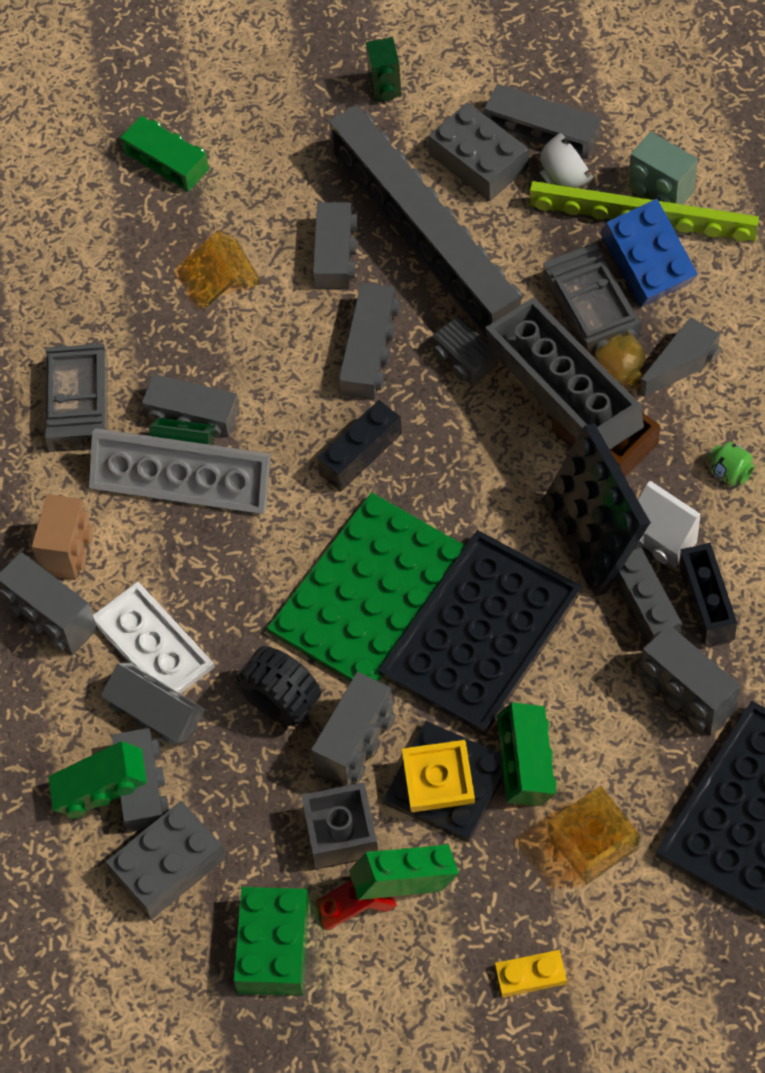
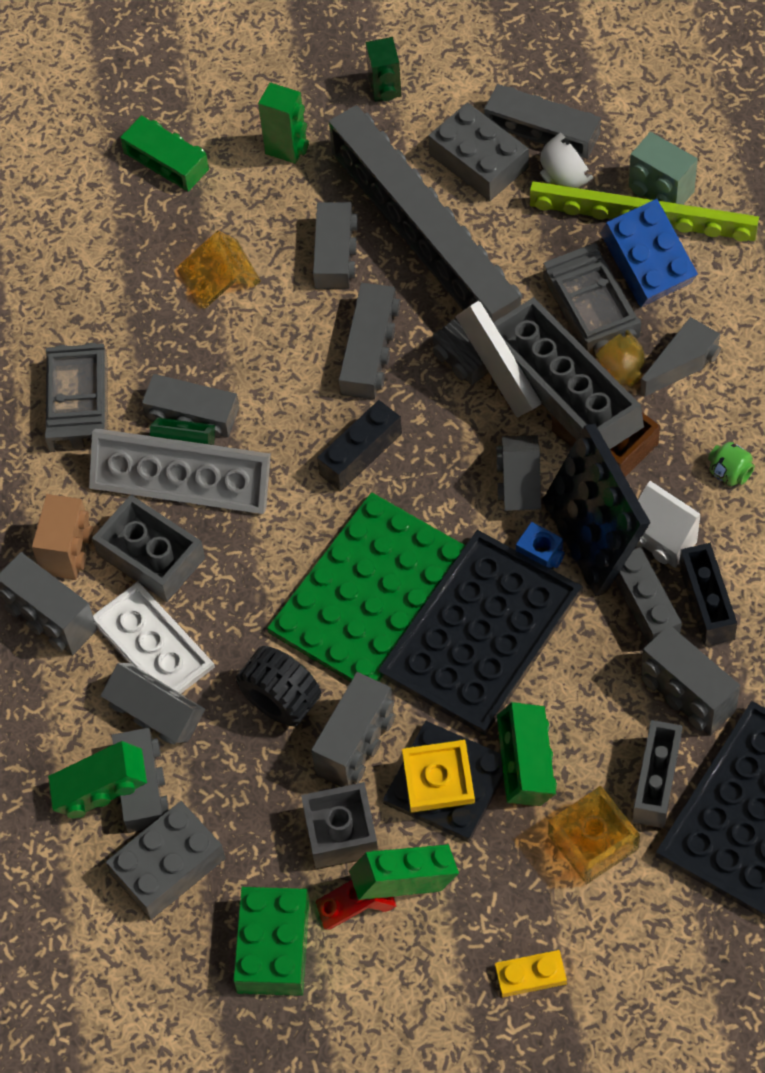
(149, 548): none -> dark grey brick
(283, 123): none -> green brick
(498, 359): none -> white tile
(520, 466): none -> dark grey brick
(539, 537): none -> blue brick
(657, 774): none -> dark grey brick

